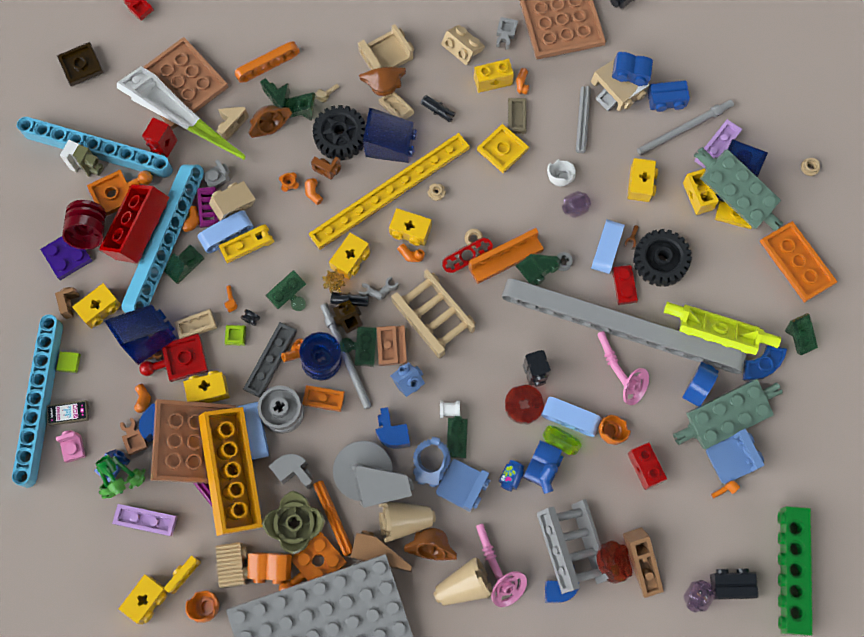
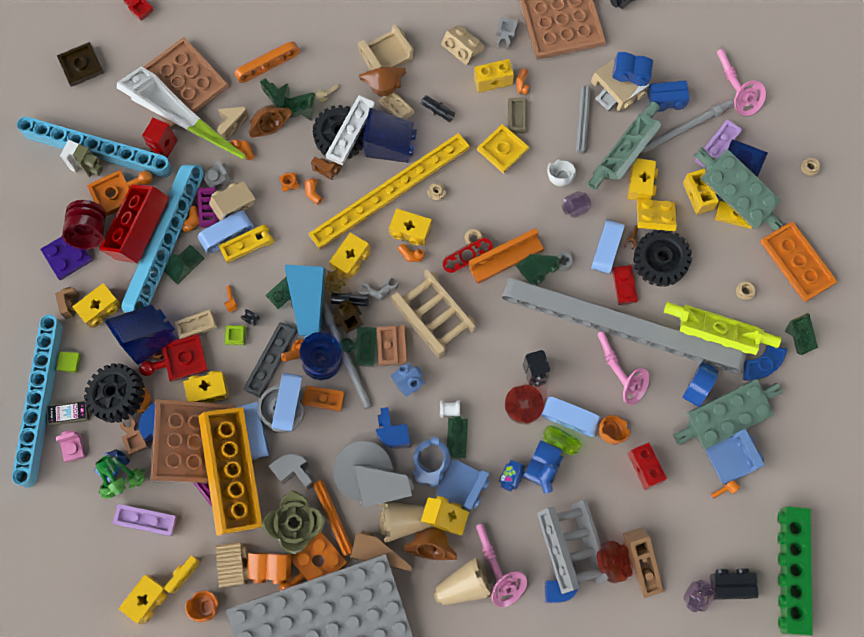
(114, 393): none -> black wheel
(244, 147): none -> orange arm
(286, 402): none -> light blue beam
(307, 296): none -> dark azure slope
(350, 130): none -> white plate
(445, 515): none -> yellow brick
(627, 148): none -> sand green plate
(656, 215): none -> yellow plate
(746, 95): none -> bright pink dish
(749, 287): none -> tan plate

